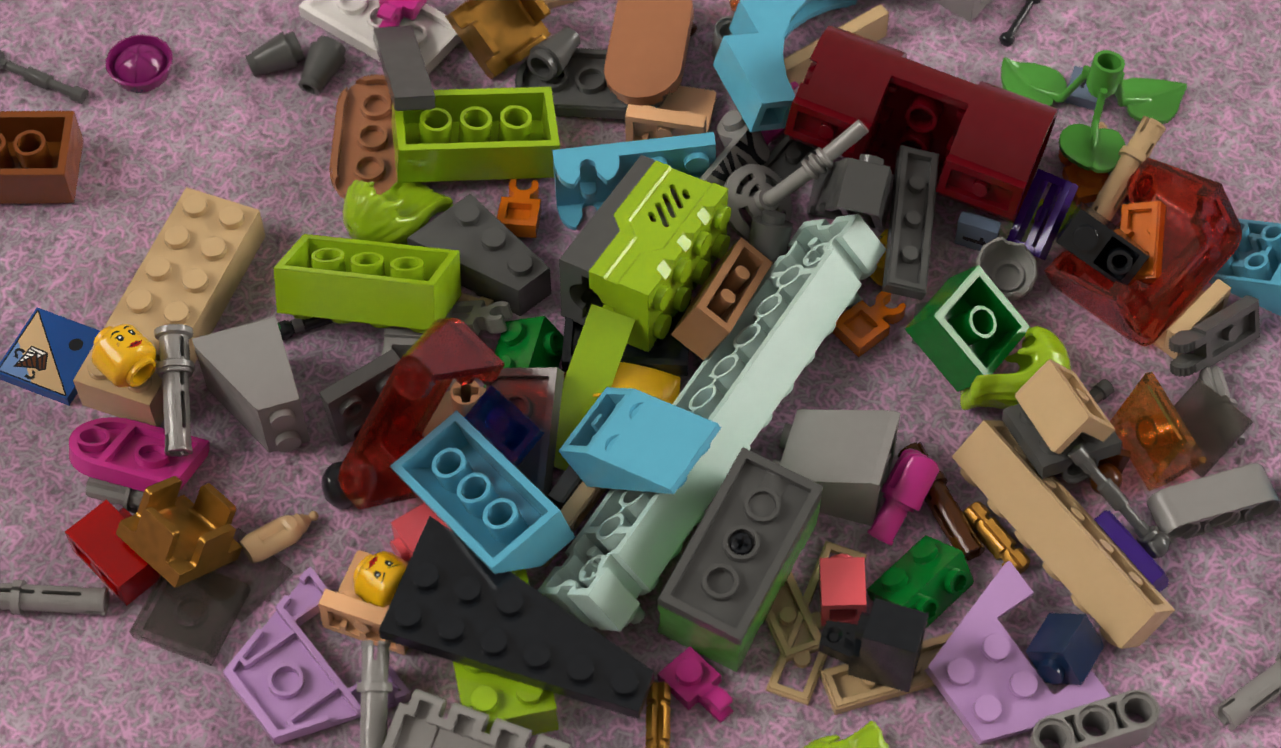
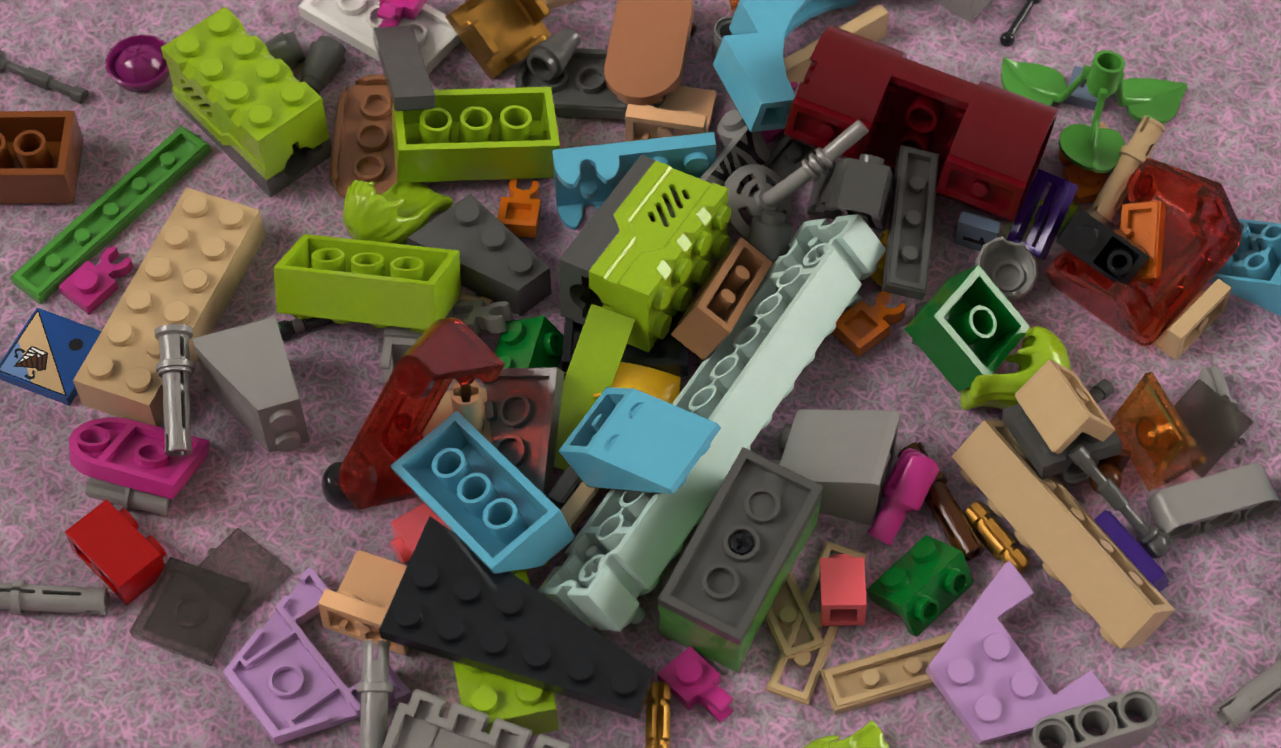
(94, 284): none -> dark pink plate
(110, 214): none -> bright green tile
(124, 355): yellow head -> none
(182, 536): pearl gold panel -> none
(248, 101): none -> lime piece
(276, 536): tan piece -> none
(353, 397): dark grey plate -> none
(378, 578): yellow head -> none
(505, 425): clear blue slope -> none
(881, 646): black hinge -> none
(1065, 648): dark blue brick -> none
(1216, 337): dark grey hinge -> none

